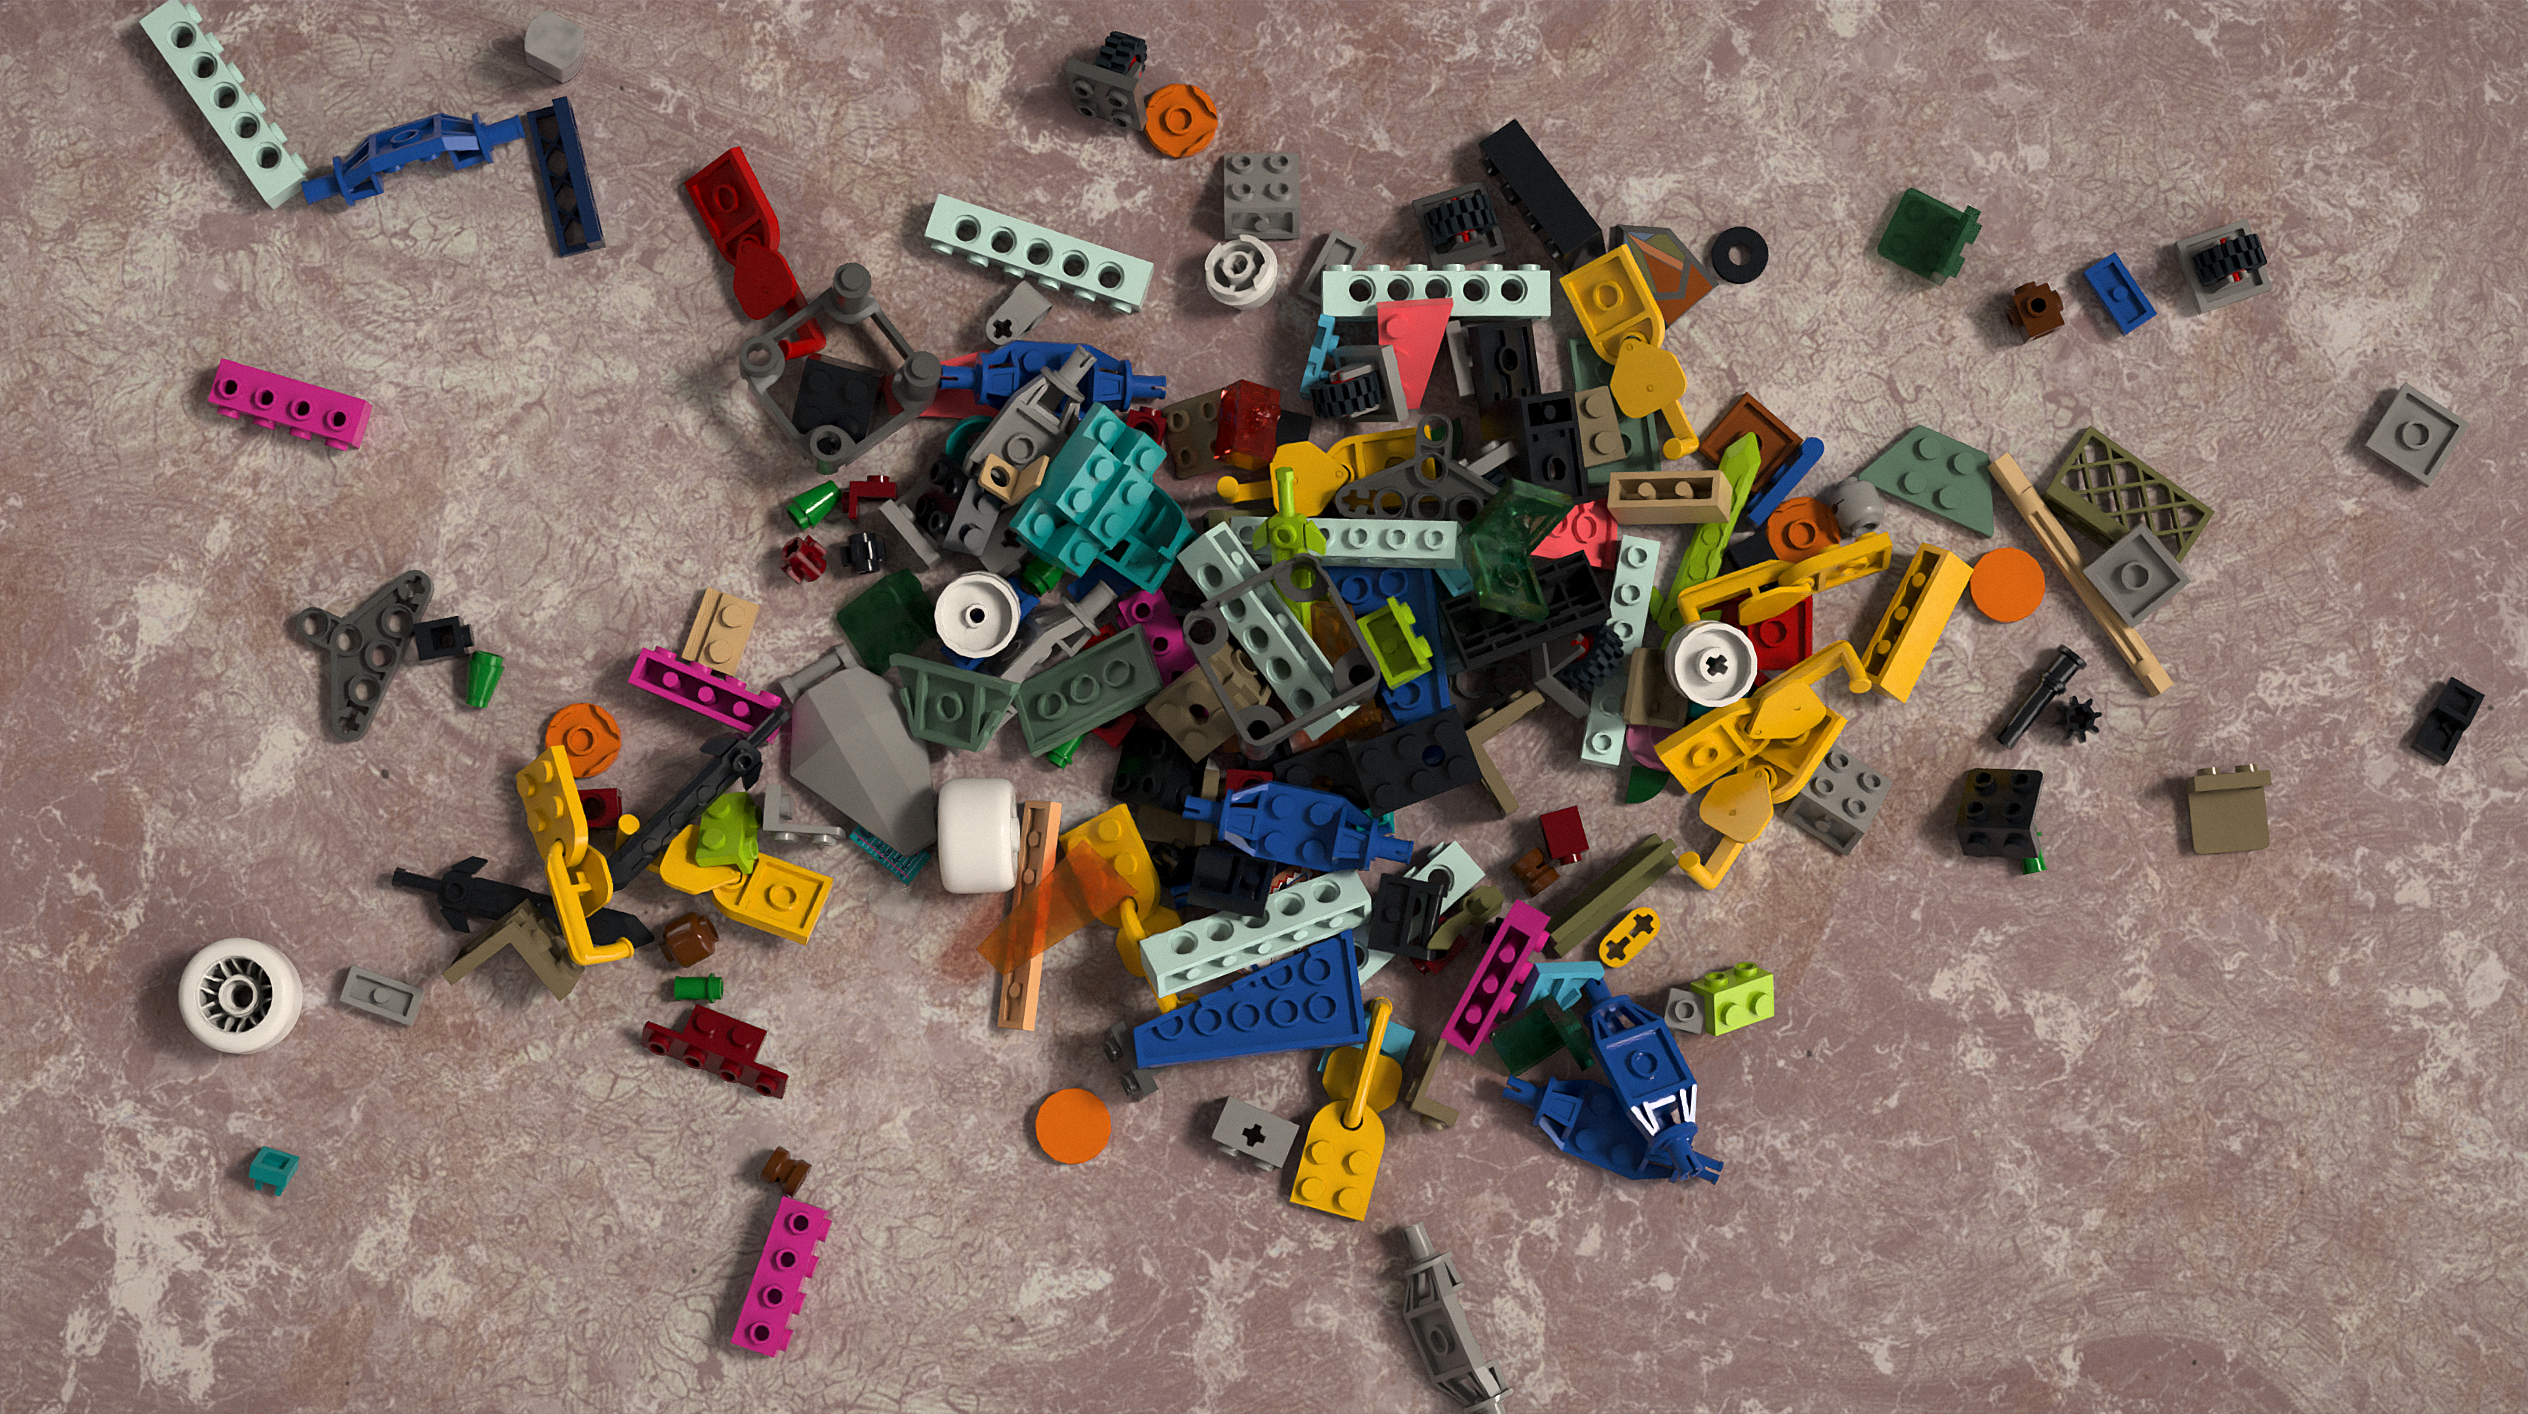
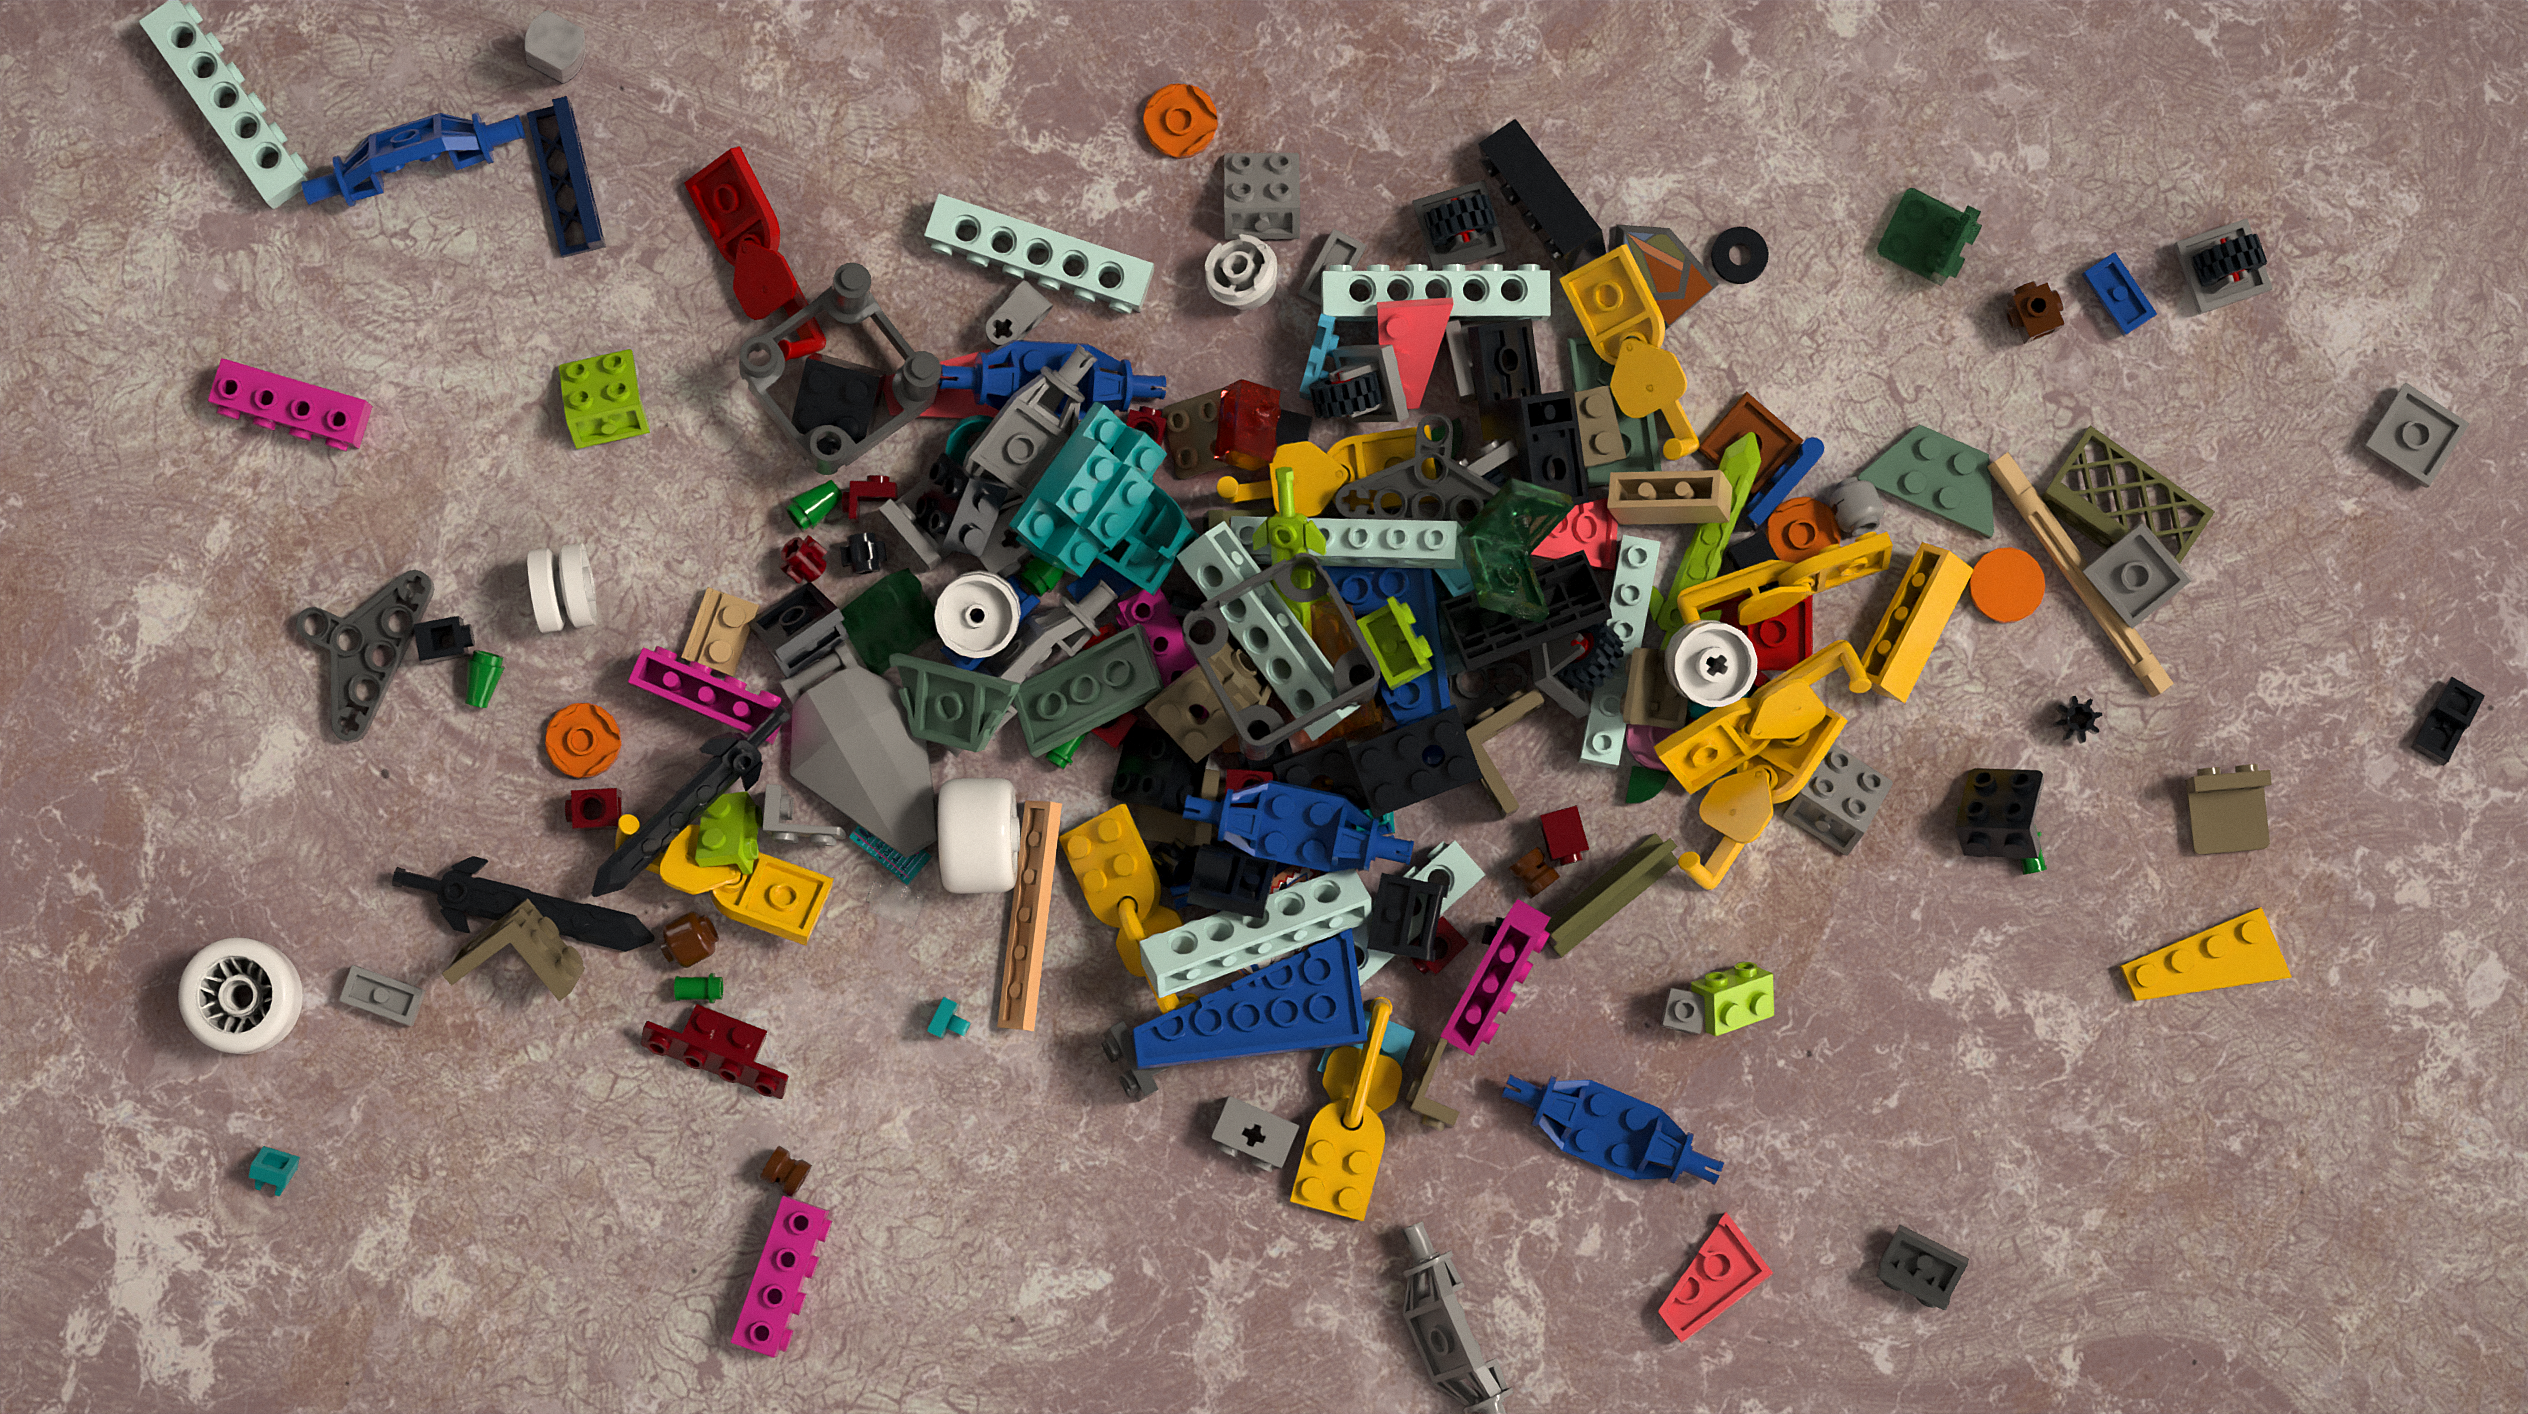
(562, 586): none -> white wheel
(573, 868): yellow plate -> none
(602, 399): none -> lime bracket
(800, 629): none -> black bracket
(946, 1019): none -> teal tile
(1018, 482): tan bracket -> none
(1060, 905): clear orange wing -> none
(1073, 1126): orange tile -> none
(1112, 83): dark grey plate -> none
(1474, 910): olive piece -> none
(1539, 1034): clear green bracket -> none
(1560, 979): medium azure wing -> none
(1635, 944): yellow beam -> none
(1645, 1073): blue plate -> none
(1714, 1281): none -> coral wing
(1921, 1268): none -> dark grey bracket
(2048, 684): black pin -> none
(2216, 958): none -> yellow wing

